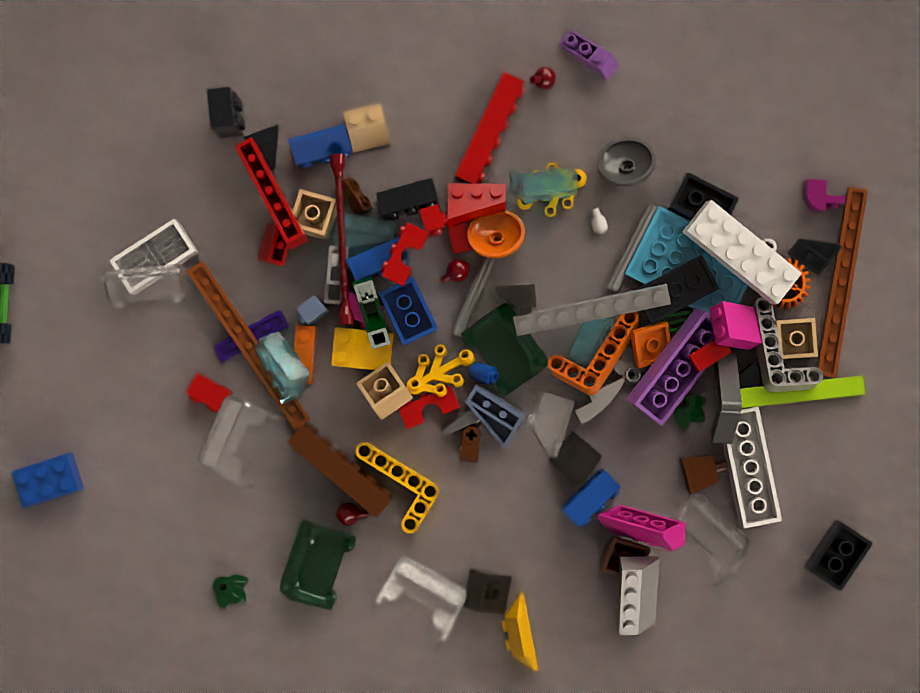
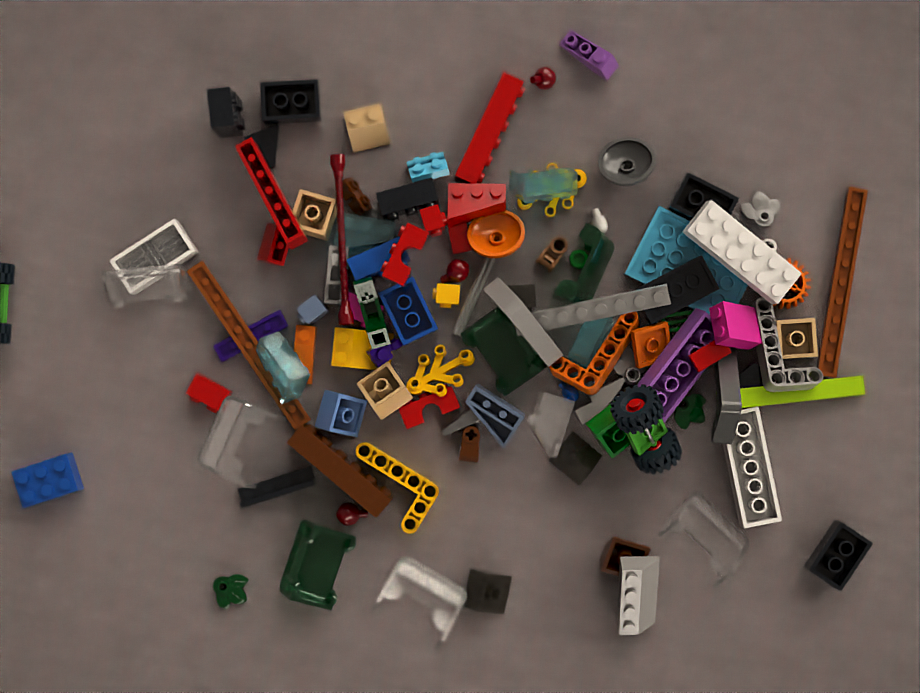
(277, 486): none -> black fence
(291, 101): none -> black brick
(320, 145): blue slope -> none
(340, 413): none -> medium blue slope
(383, 354): none -> dark purple plate
(428, 167): none -> medium azure plate
(446, 295): none -> yellow brick
(483, 373): blue brick -> none
(519, 633): yellow wedge -> none
(523, 320): none -> light grey beam
(551, 254): none -> medium nougat piece
(569, 392): none -> blue piece
(578, 259): none -> green tile
(591, 498): blue brick -> none
(601, 251): none -> clear green windscreen
(608, 433): none -> green brick
(624, 262): light grey axle -> none
(640, 417): none -> black plate
(644, 527): dark pink slope -> none
(701, 471): reddish brown torso -> none
(761, 206): none -> light grey plate
(814, 253): black wing -> none
(815, 196): magenta brick -> none

